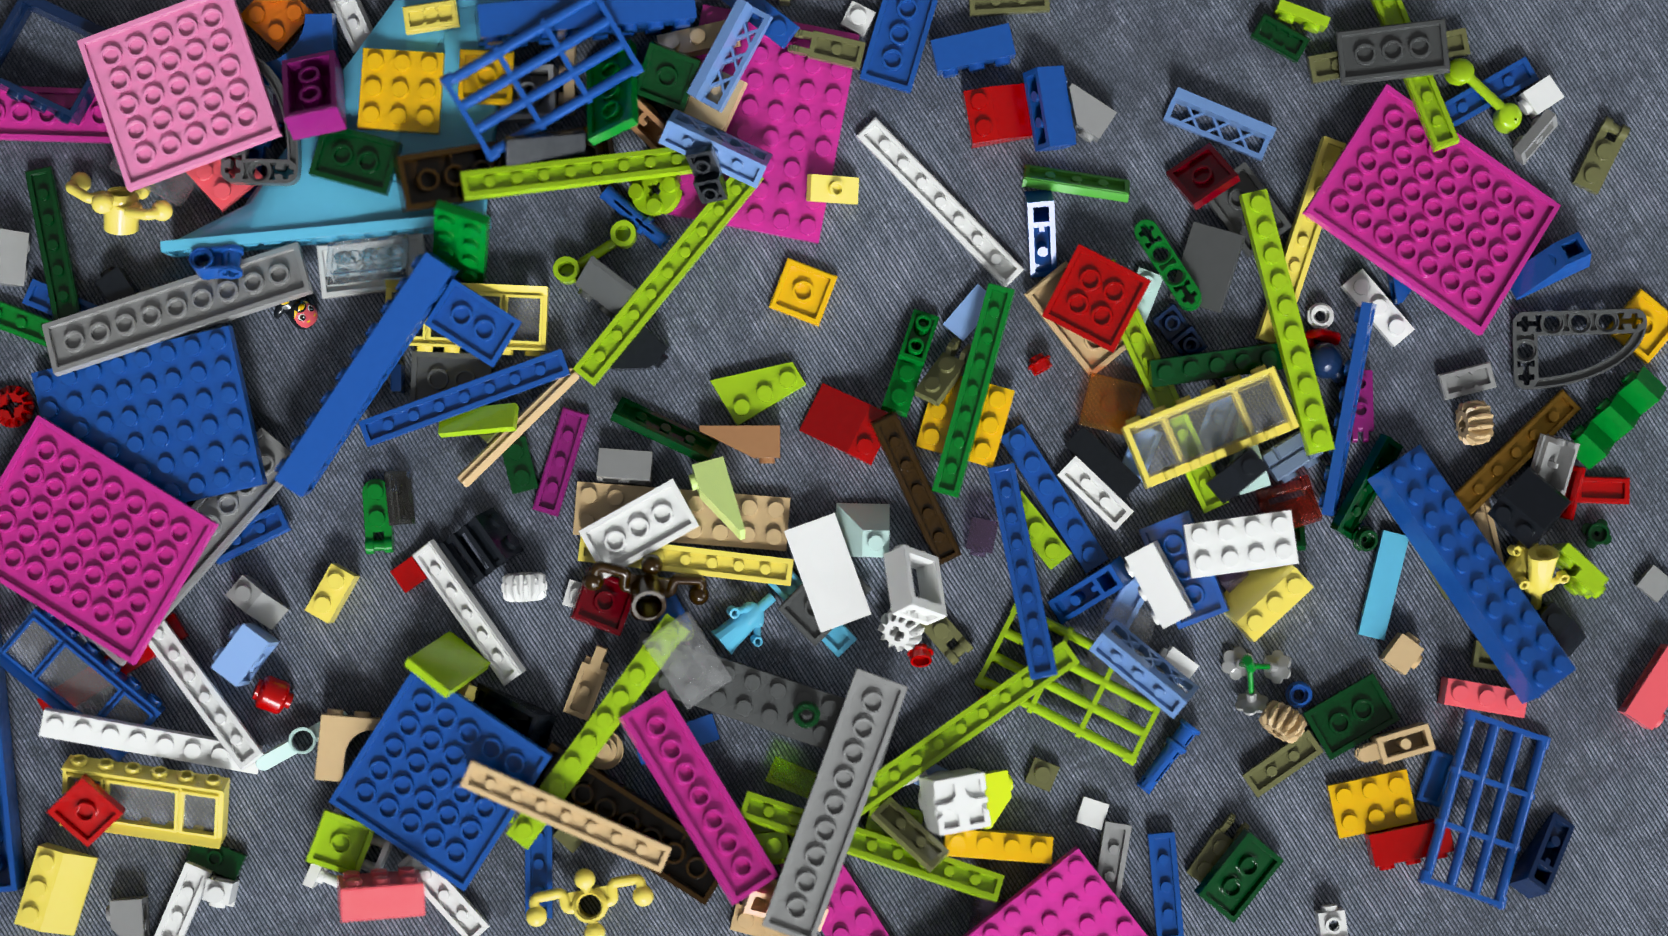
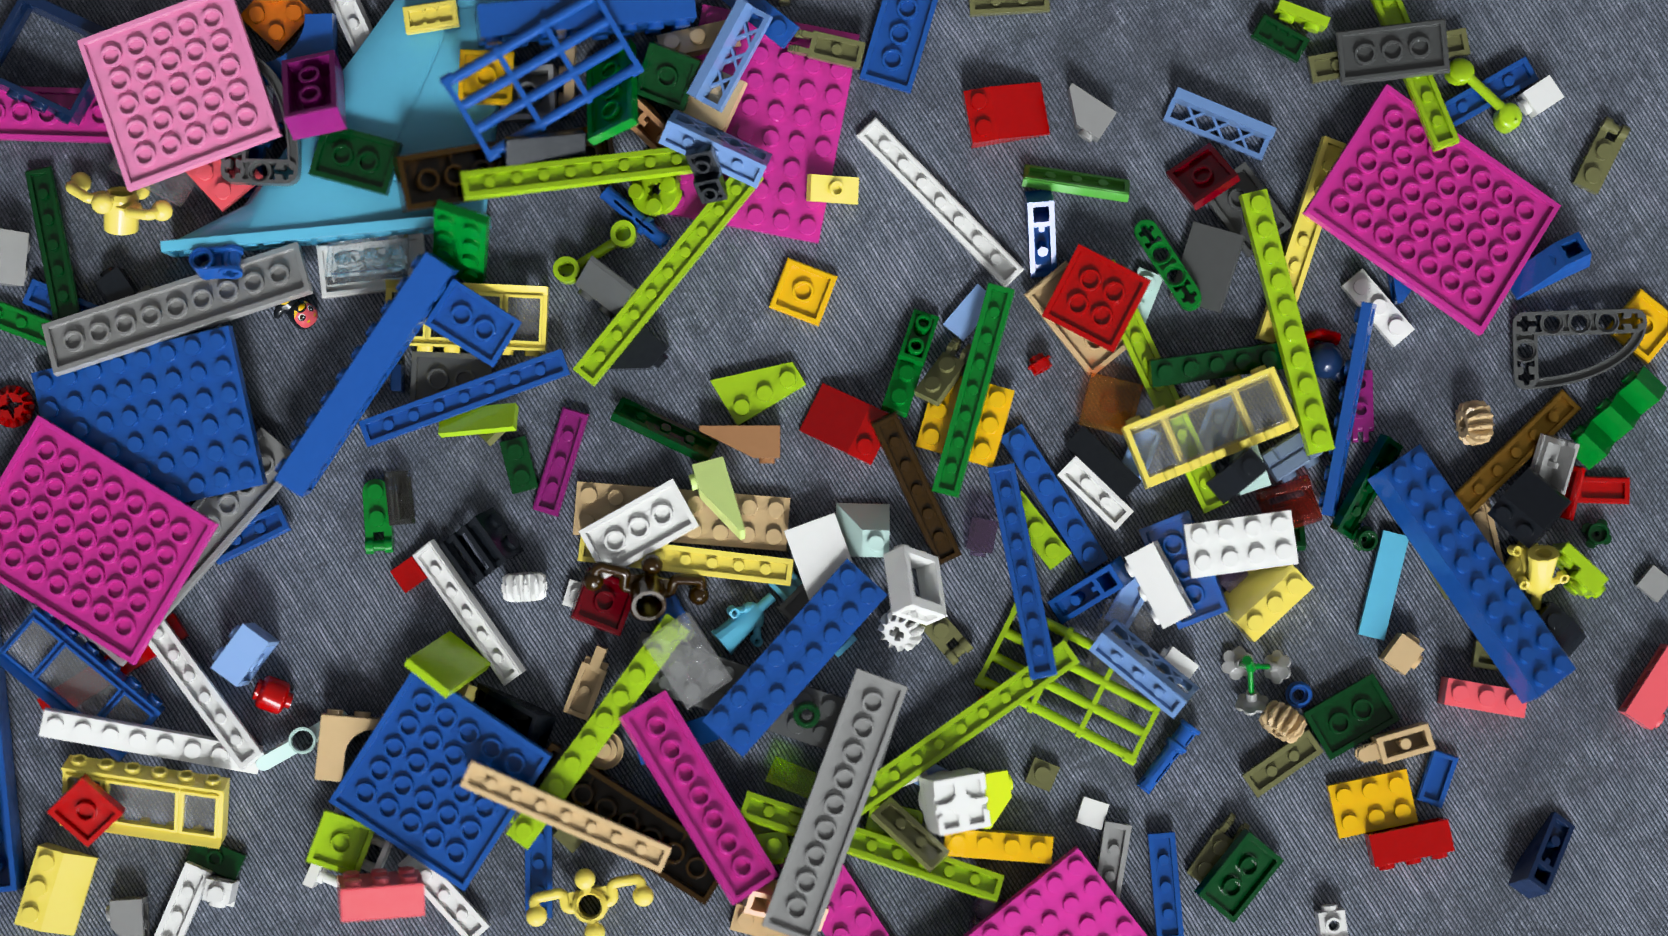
(257, 601): light grey slope -> none
(332, 593): light yellow brick -> none
(401, 91): yellow plate -> none
(525, 420): tan axle -> none
(625, 467): light grey hinge -> none
(794, 657): none -> blue plate
(858, 19): white plate -> none
(920, 655): red plate -> none
(972, 50): blue brick -> none
(1049, 108): blue brick -> none
(1177, 331): dark blue slope -> none
(1328, 315): white plate -> none
(1465, 829): blue door -> none
(1466, 381): light grey plate -> none
(1539, 130): light grey plate -> none

